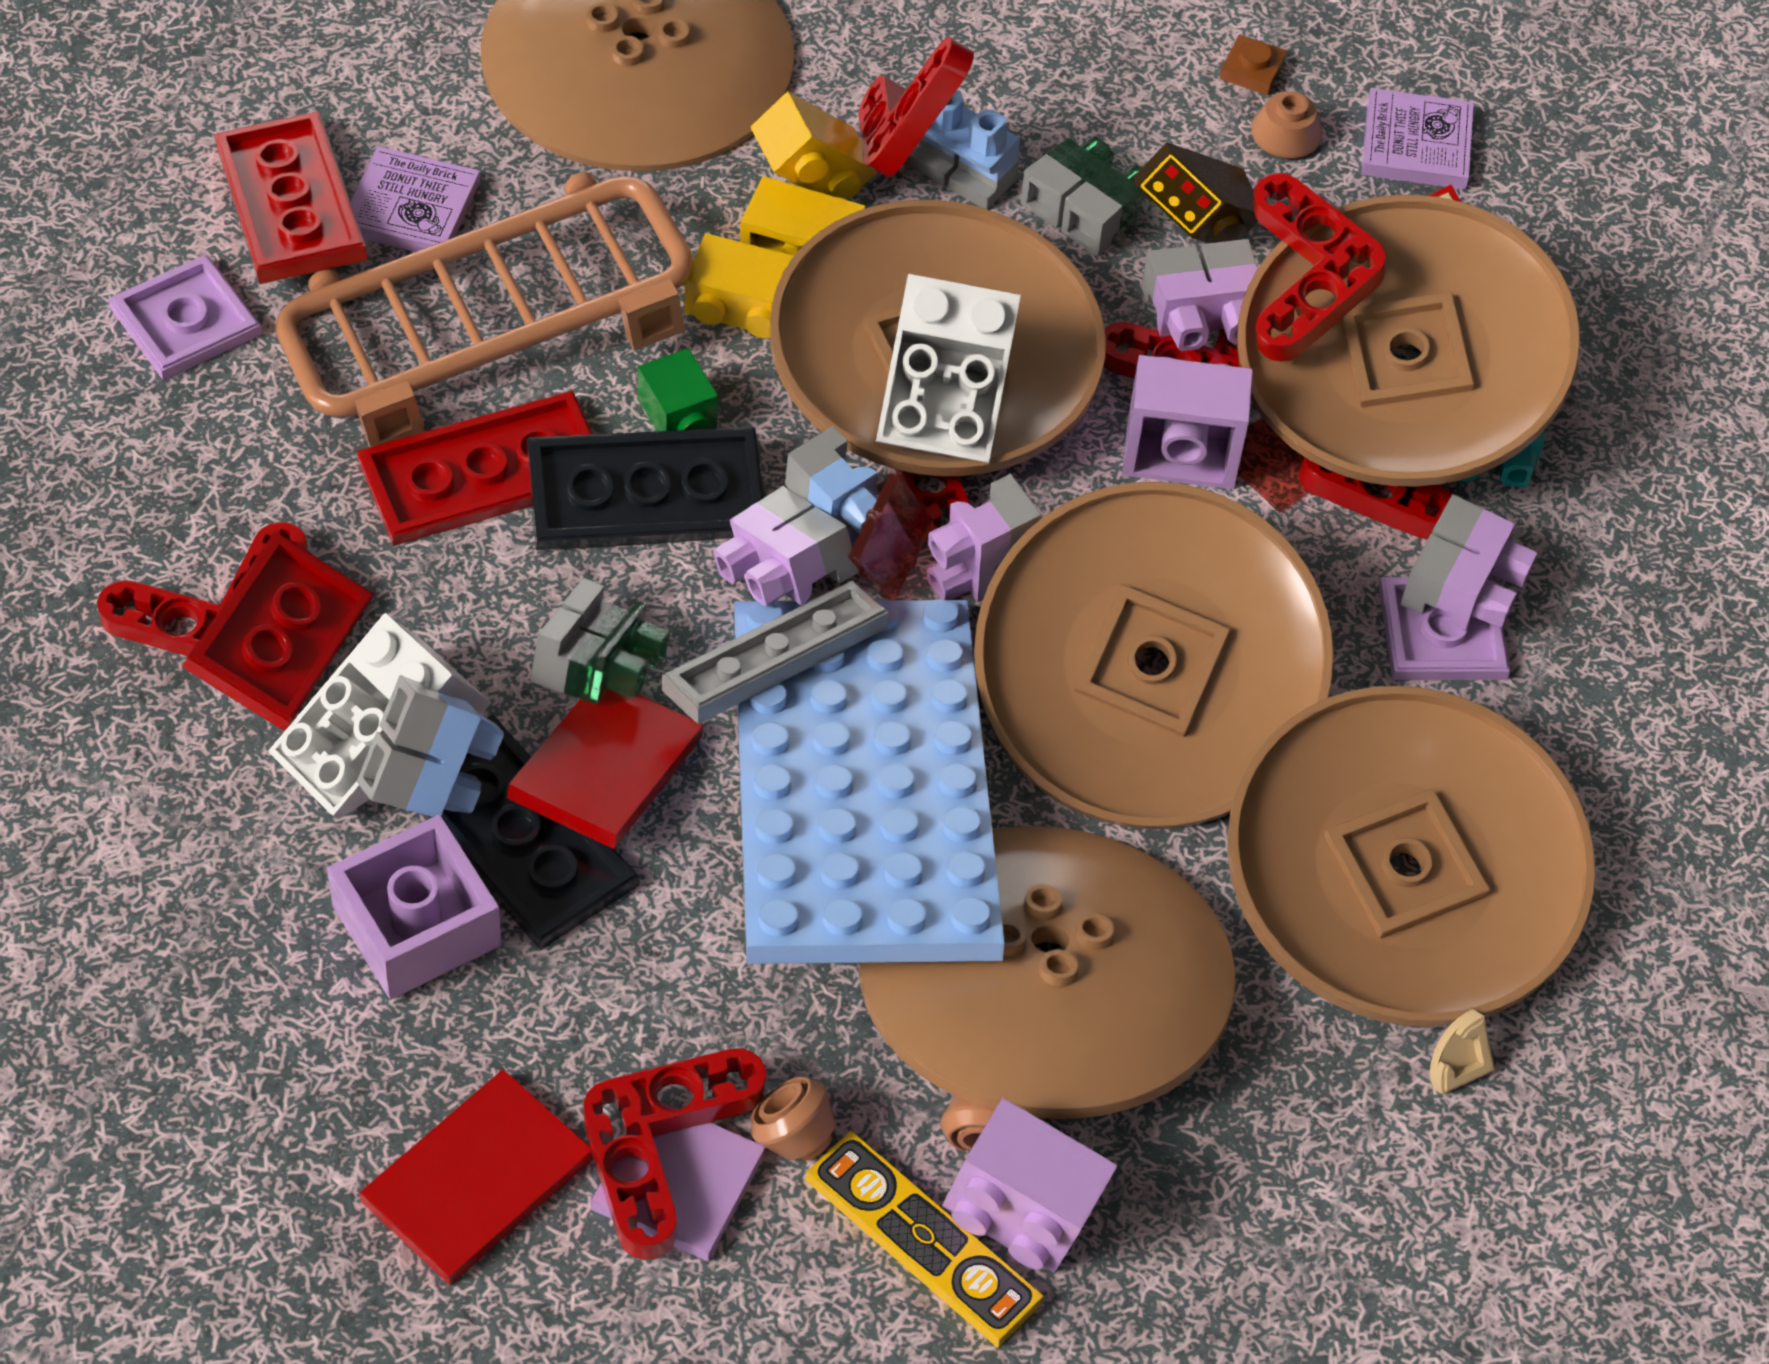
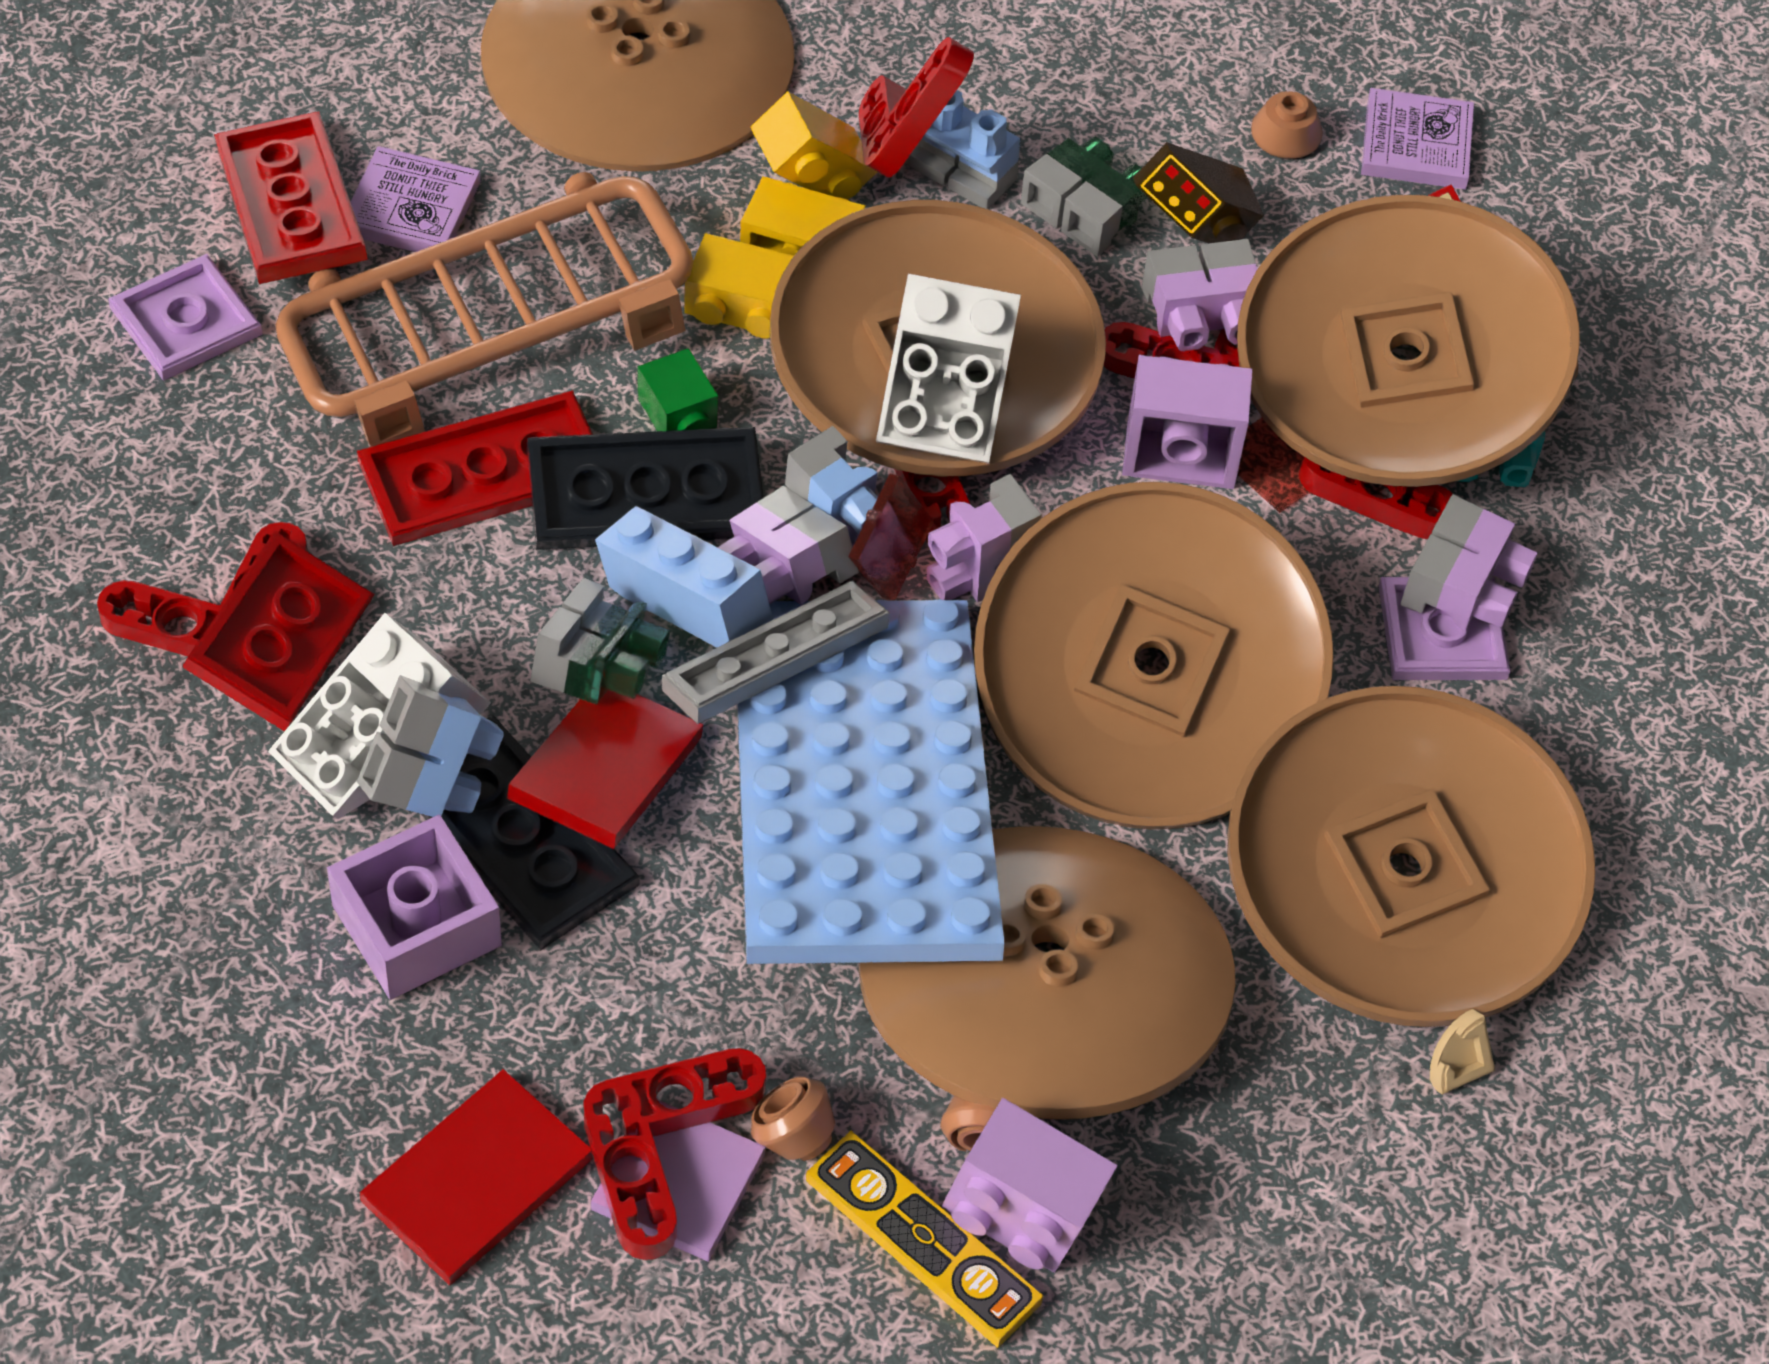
(683, 578): none -> light blue brick
(1253, 64): dark orange plate -> none
(1330, 268): red beam -> none

